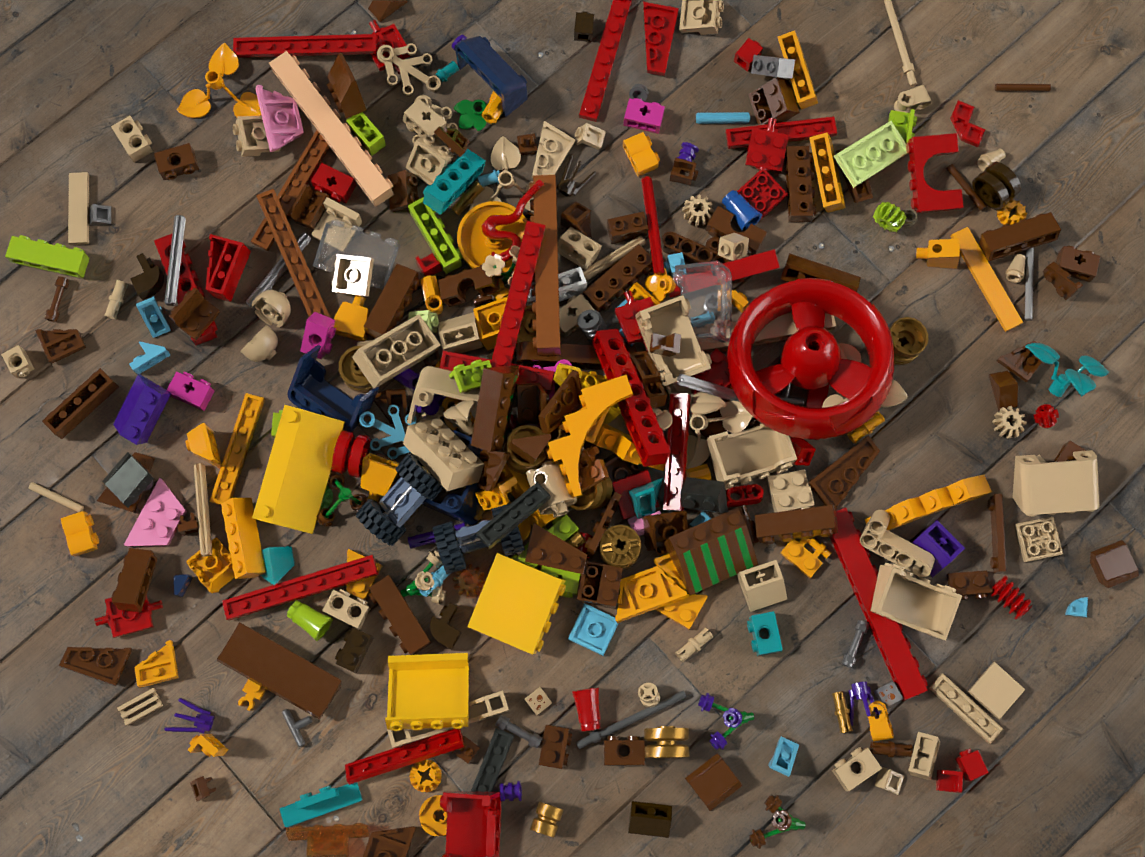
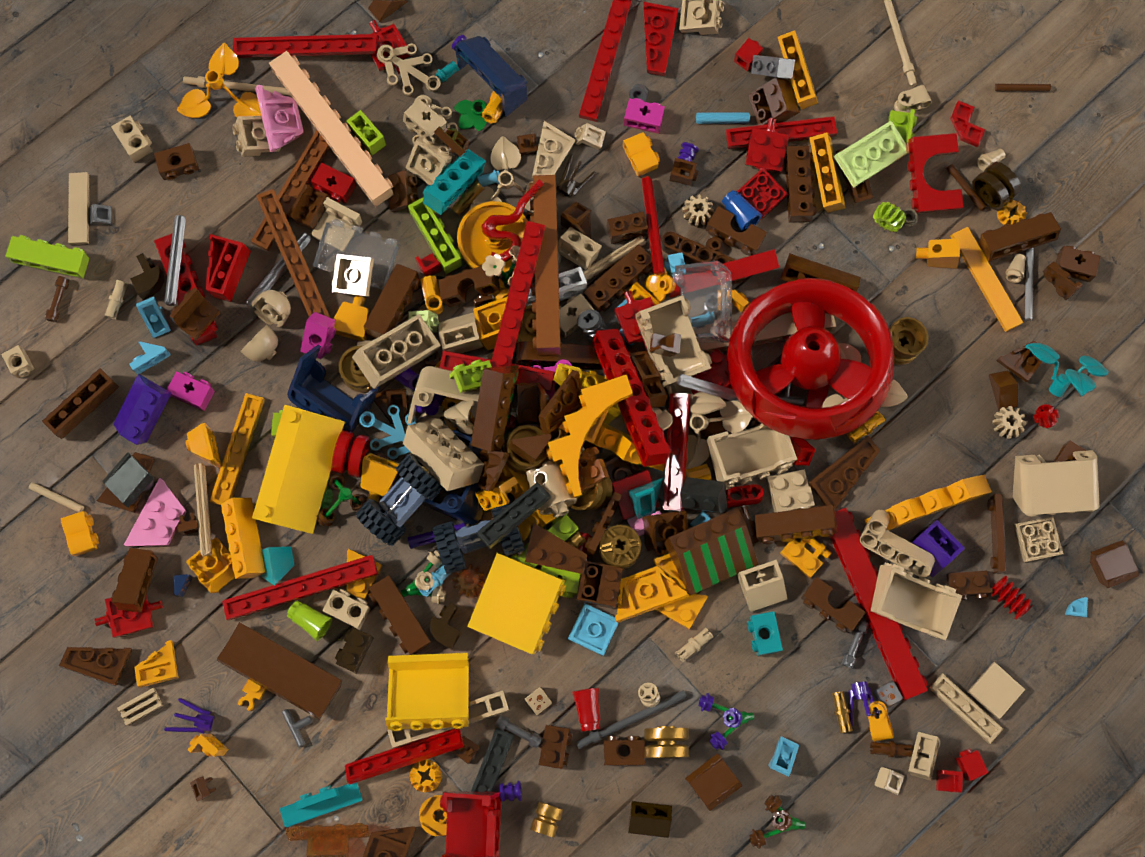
(60, 343): reddish brown wing -> none
(201, 82): none -> tan bar
(345, 88): reddish brown slope -> none
(583, 26): dark brown brick -> none
(733, 246): tan brick -> none
(817, 597): none -> reddish brown arch
(868, 767): tan brick -> none

